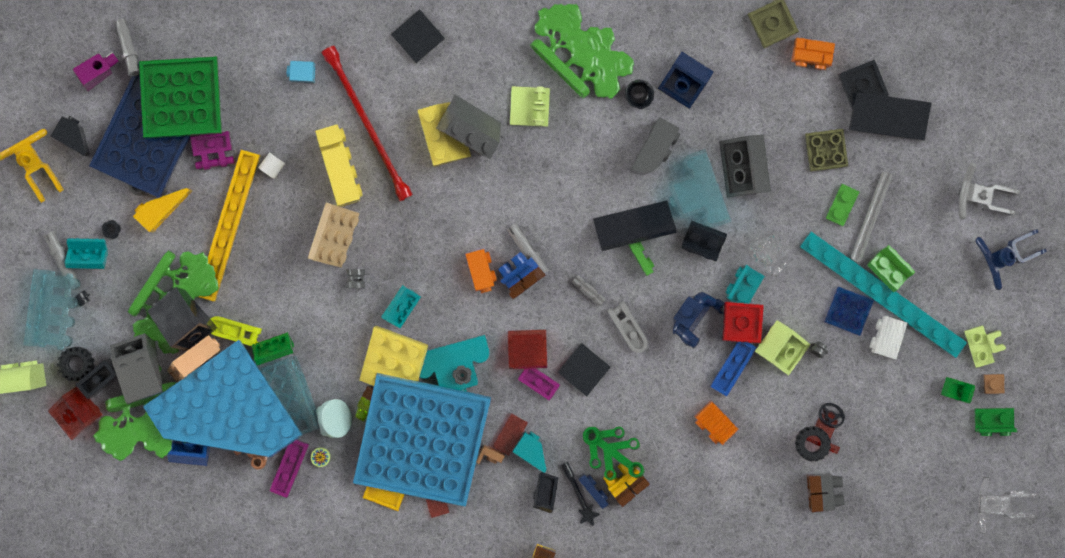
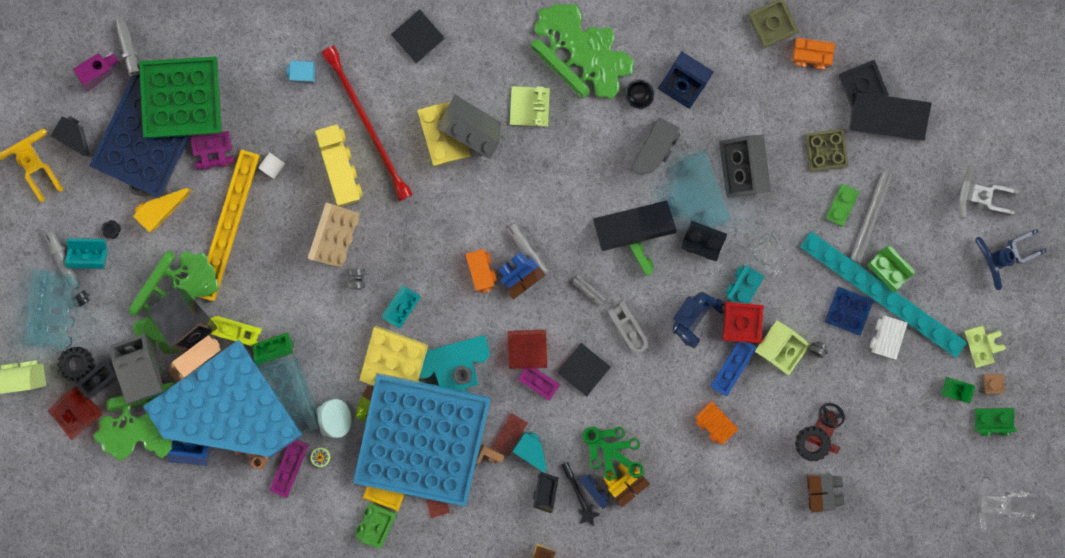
(375, 525): none -> bright green bracket

